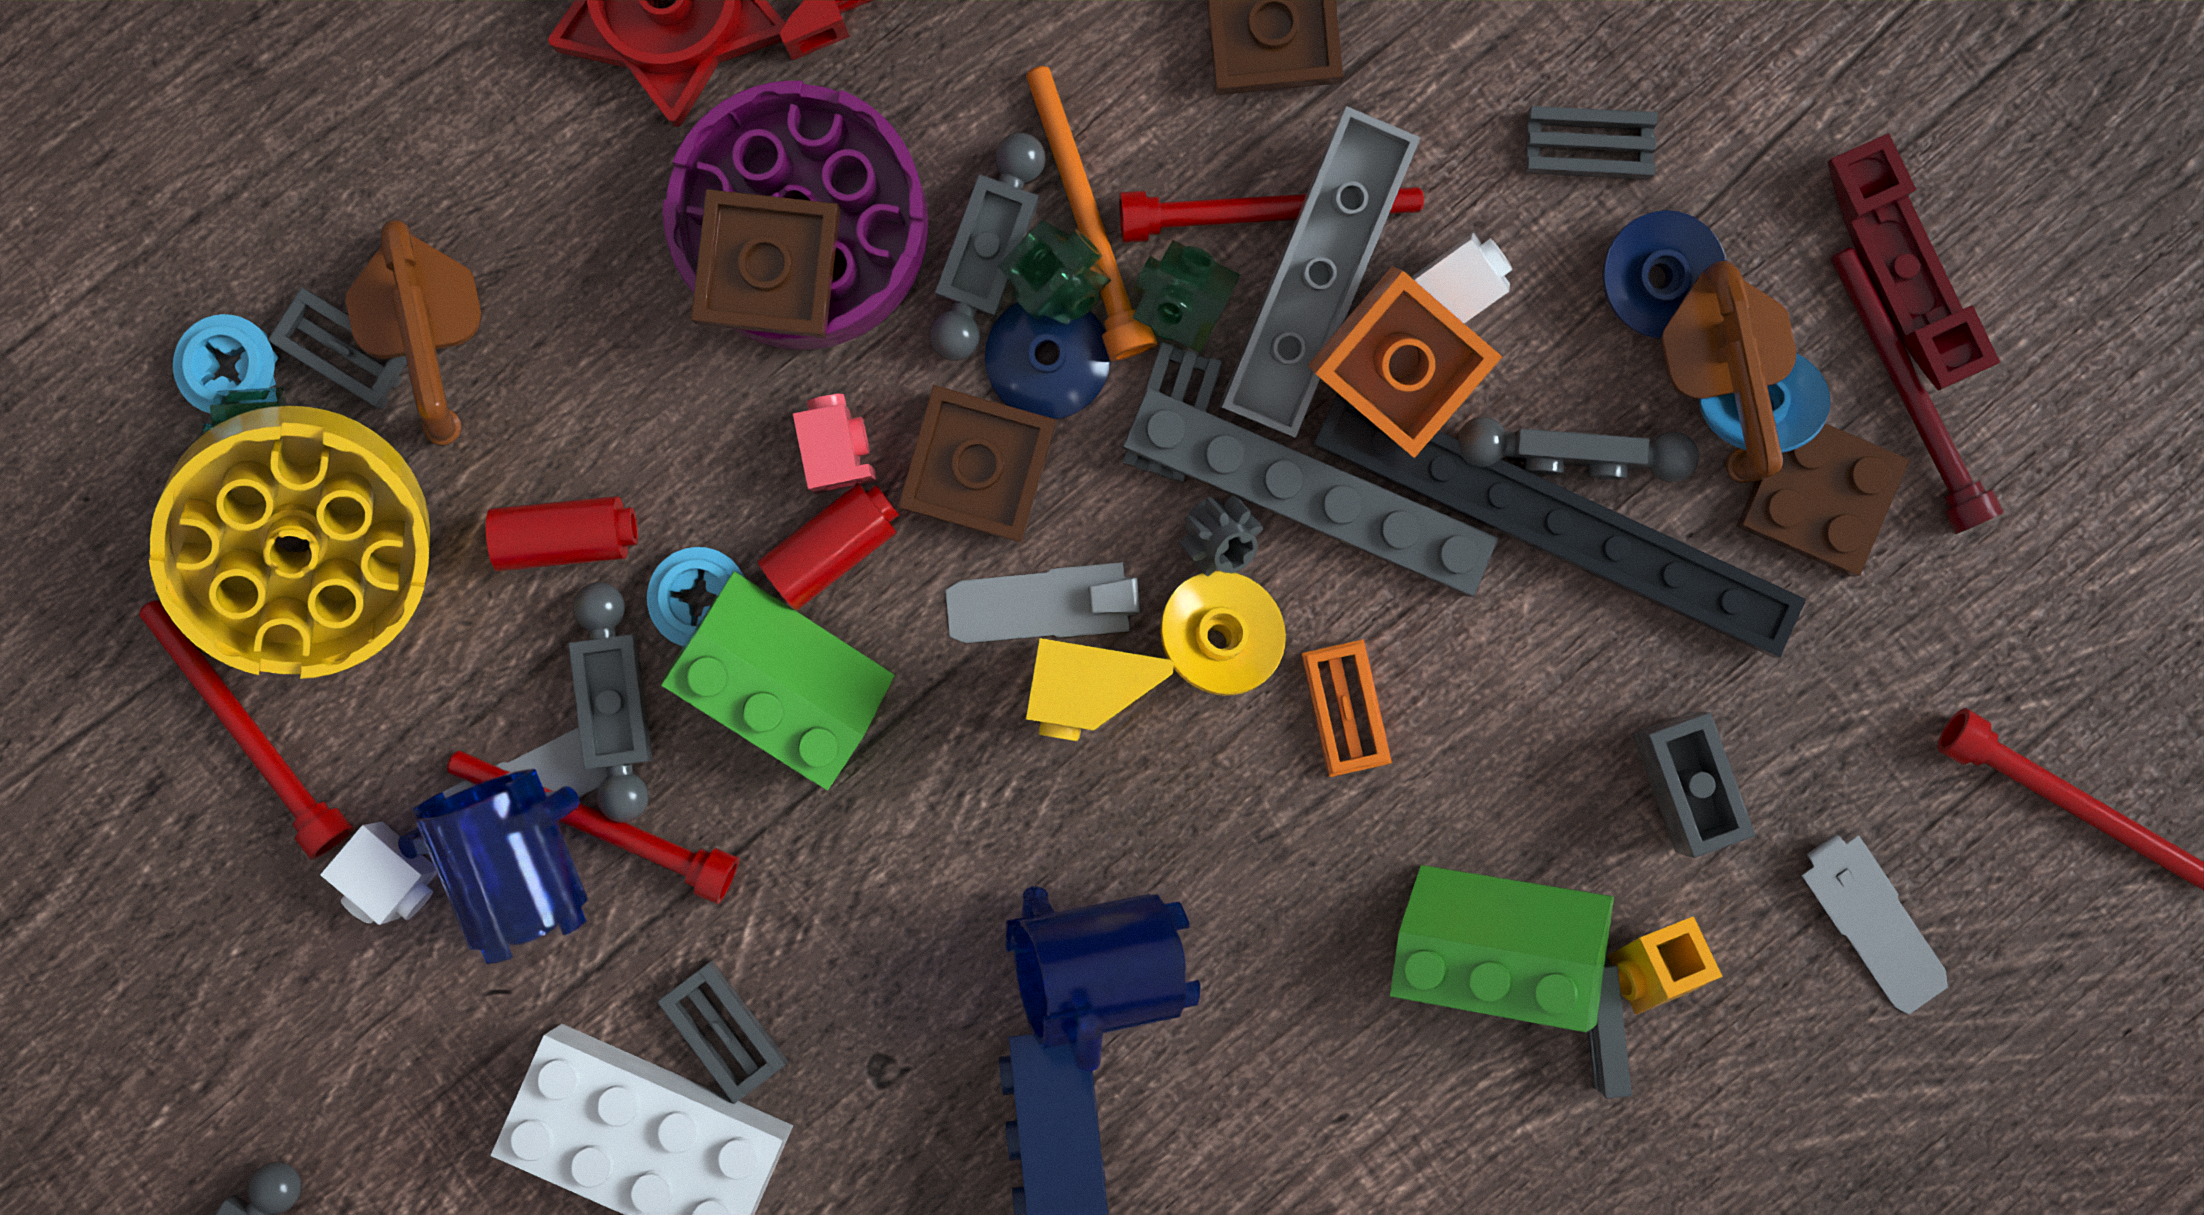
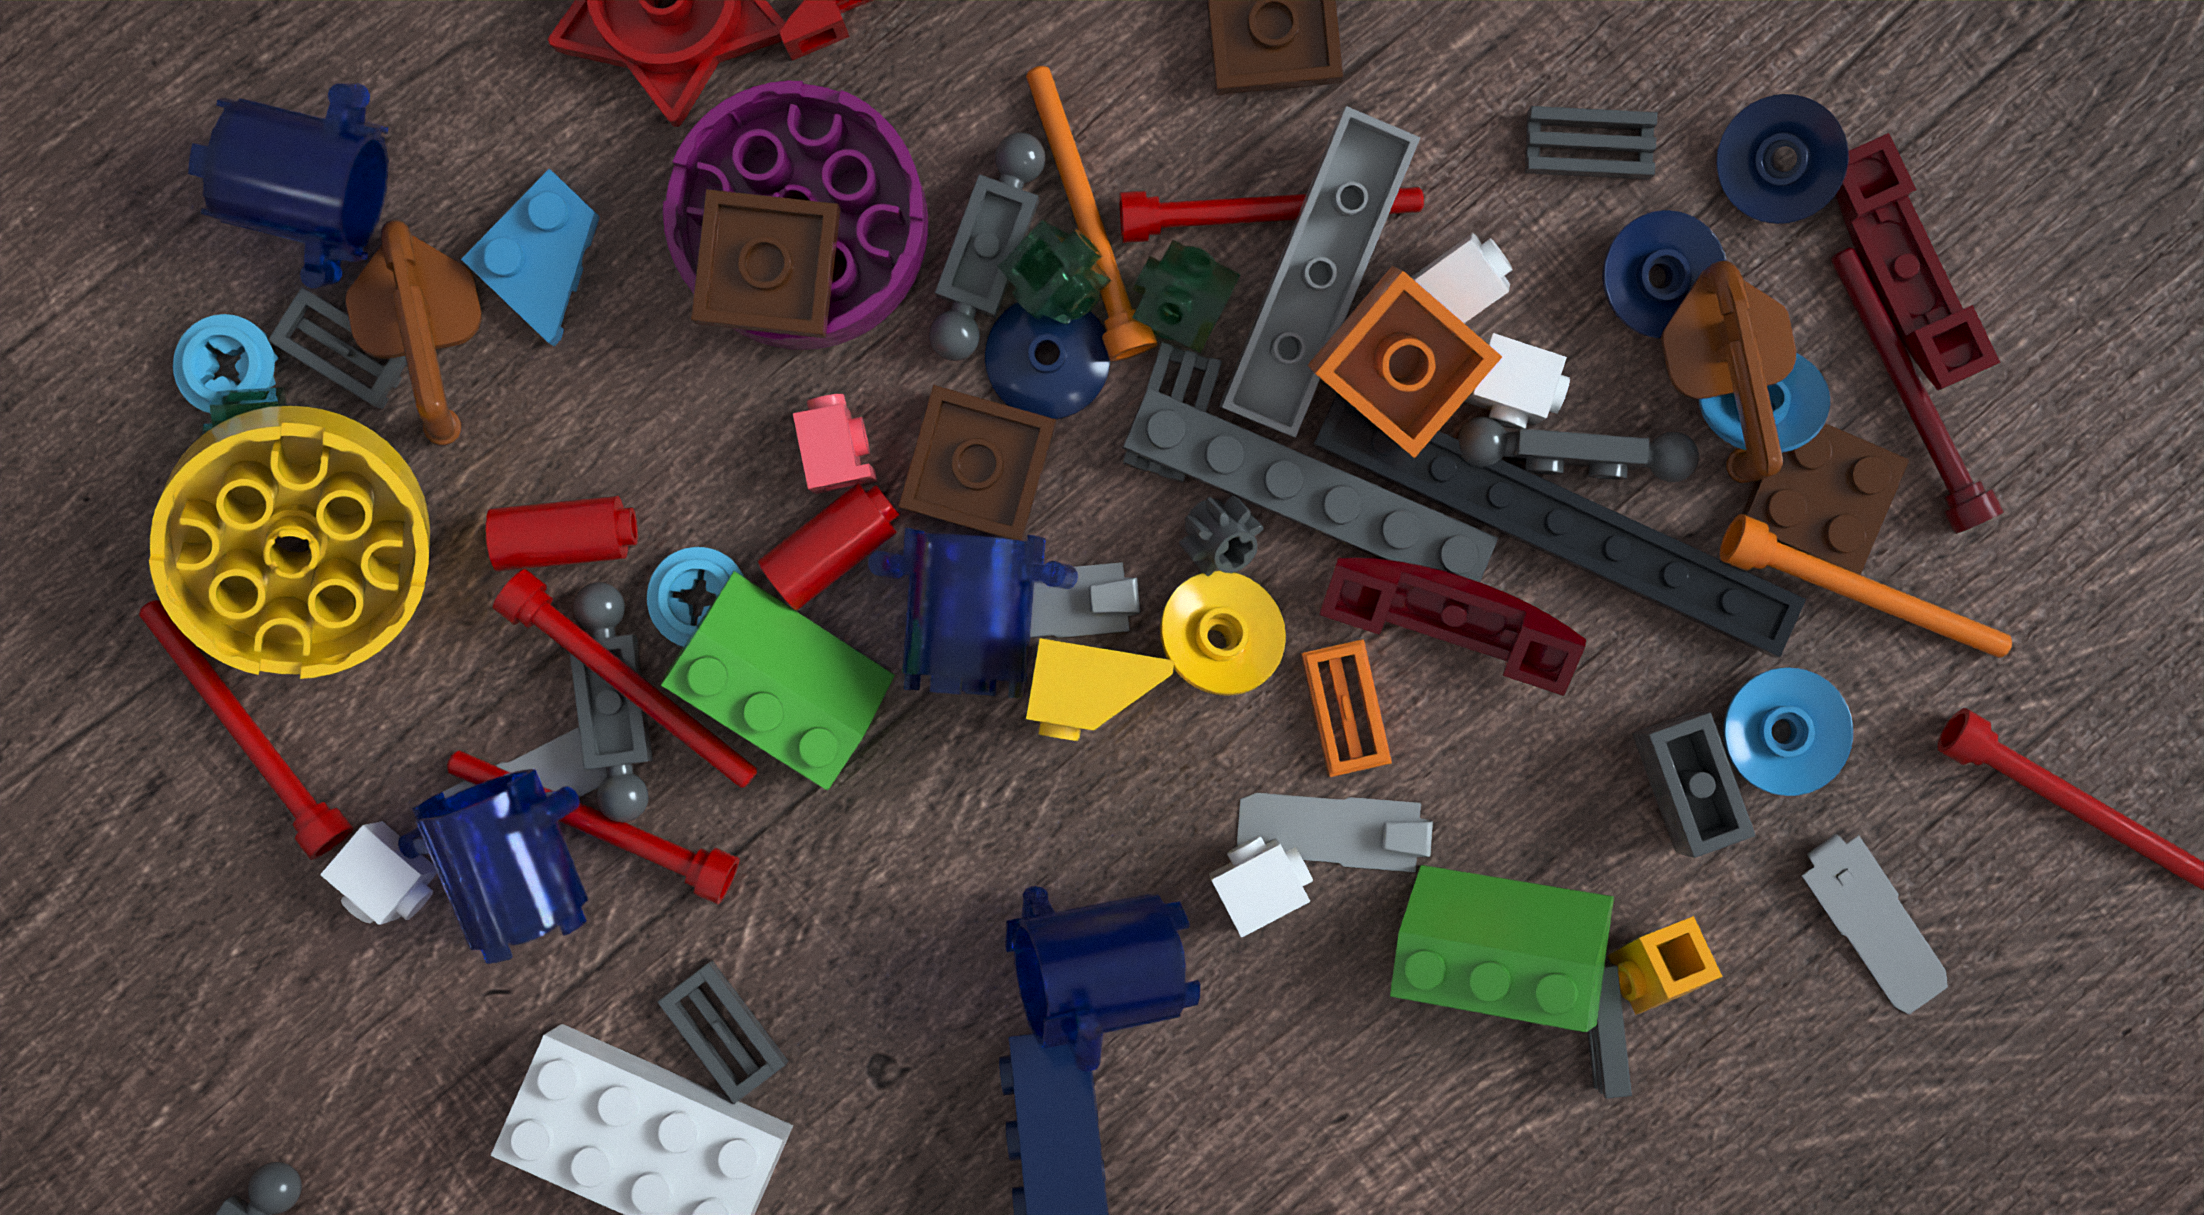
(299, 176): none -> clear blue container
(527, 602): none -> red piece
(537, 253): none -> dark azure wing
(969, 607): none -> clear blue container
(1261, 883): none -> white brick
(1338, 830): none -> light grey piece
(1458, 611): none -> dark red slope
(1522, 384): none -> white brick
(1748, 154): none -> dark blue dish
(1752, 545): none -> orange piece
(1818, 736): none -> dark azure dish

